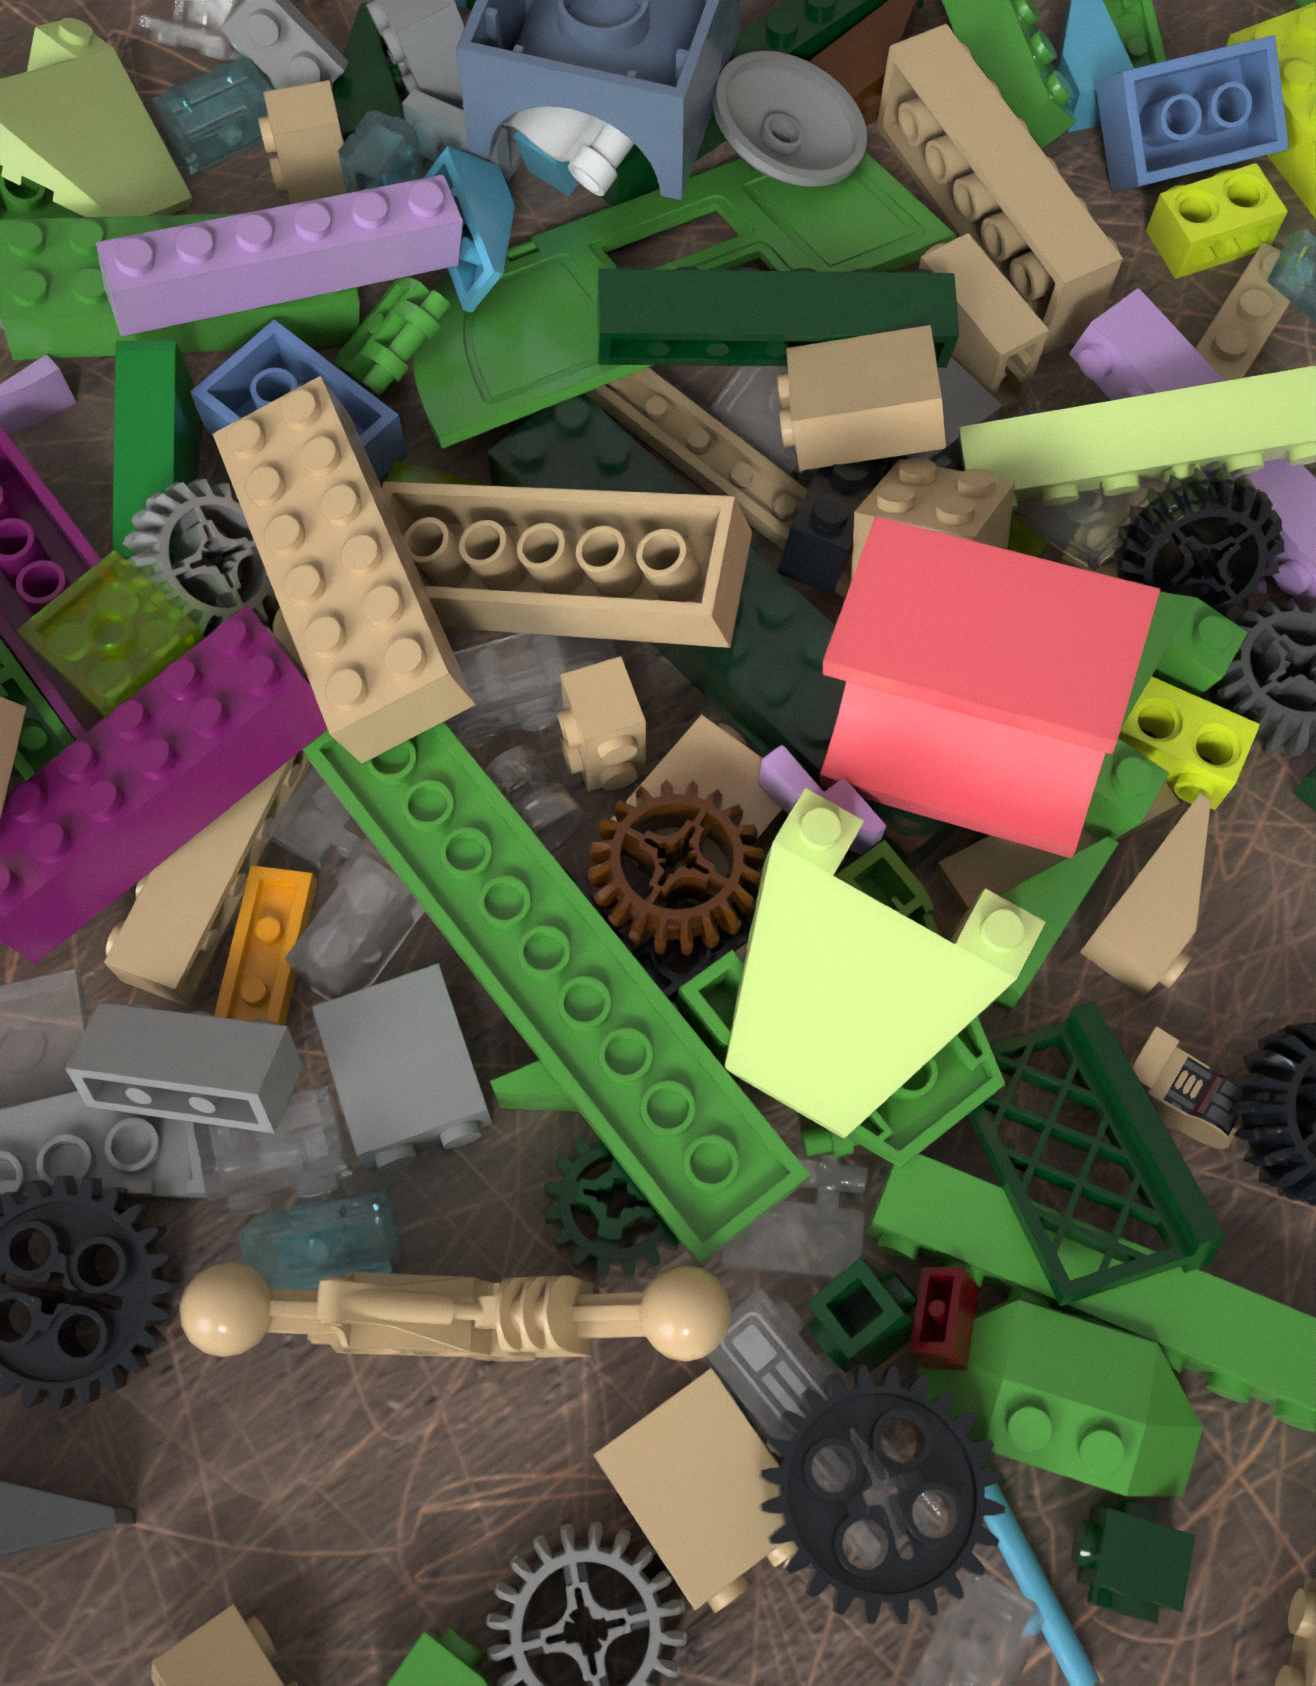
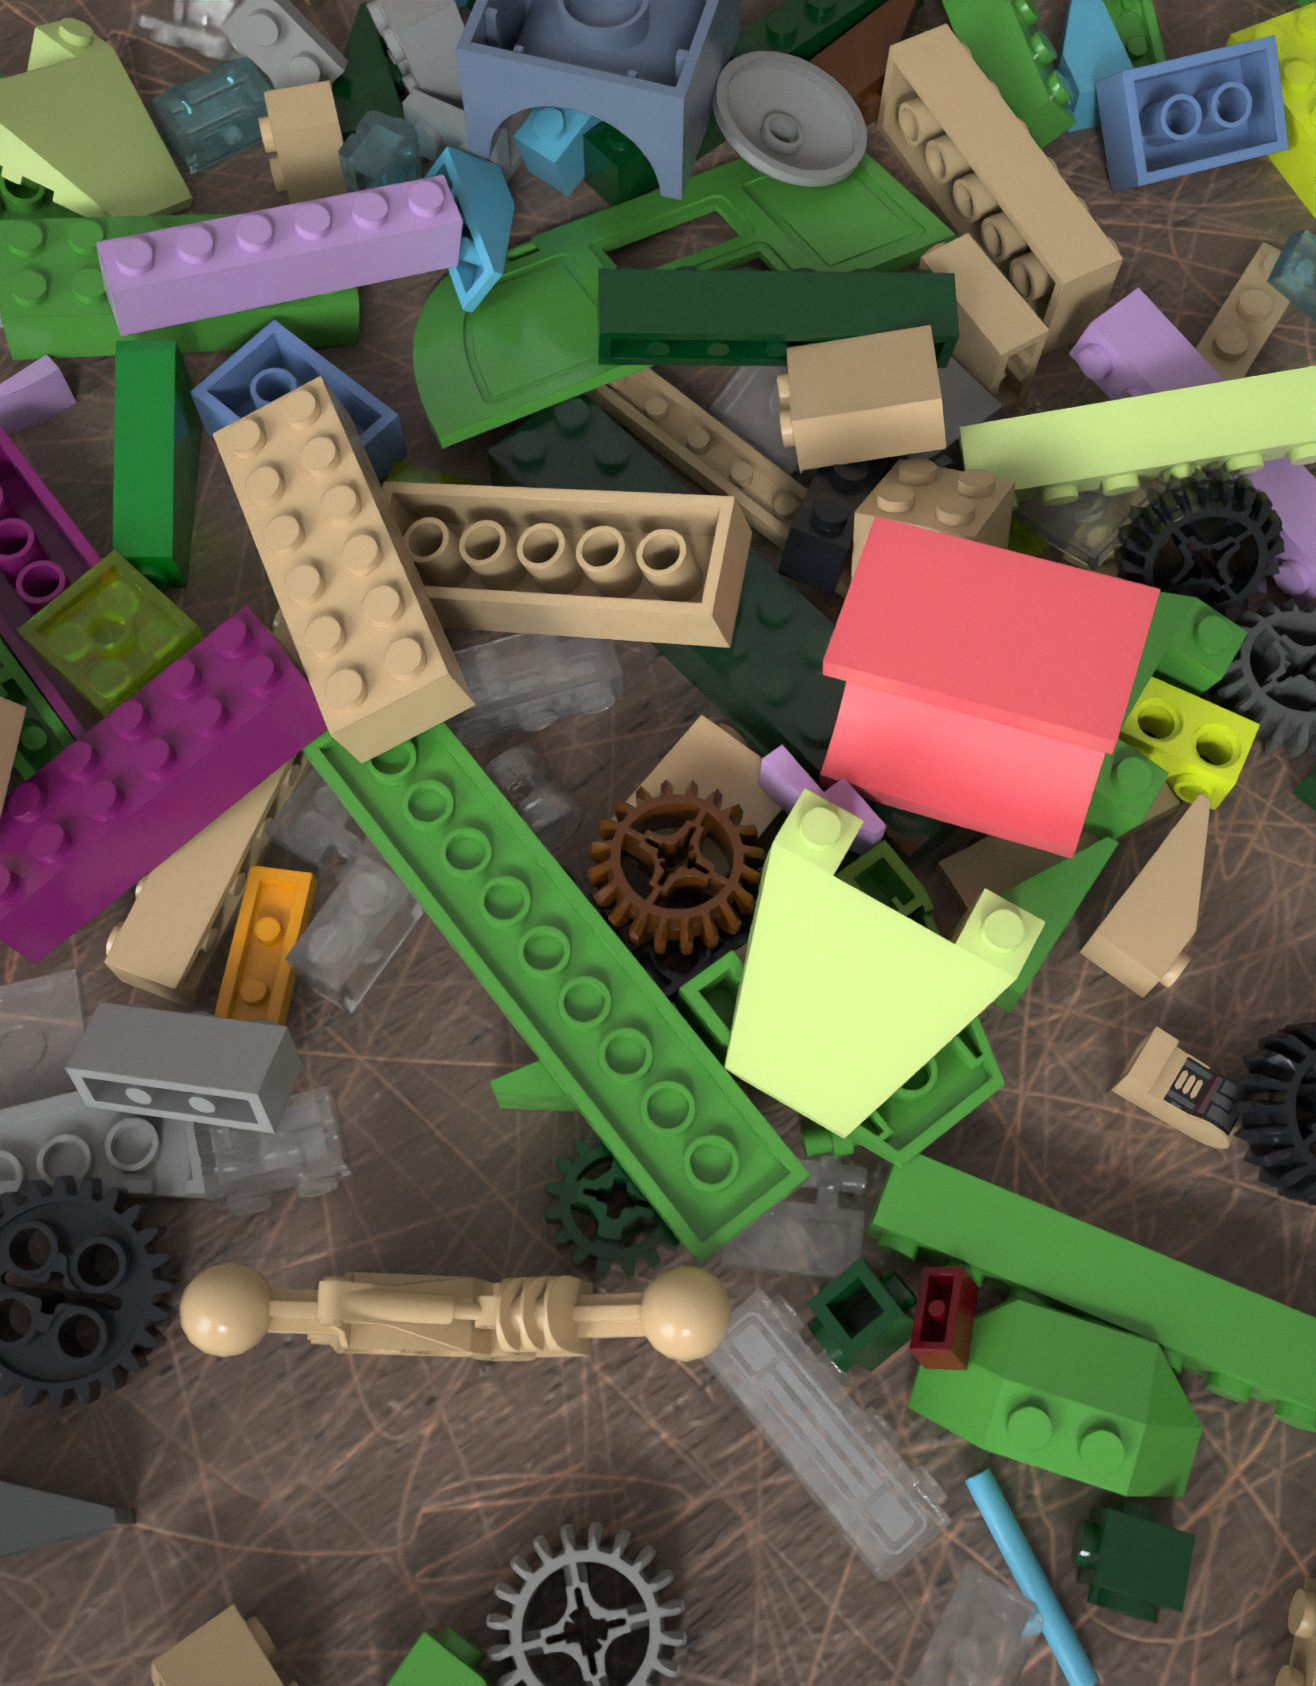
(193, 515): light grey gear -> none
(324, 1240): clear light blue brick -> none
(392, 334): bright green plate -> none
(402, 1069): light grey brick -> none
(576, 137): white flag -> none
(602, 726): tan brick -> none
(698, 1490): tan brick -> none
(941, 1464): black gear -> none
(1137, 1144): dark green fence -> none
(1215, 220): neon yellow brick -> none

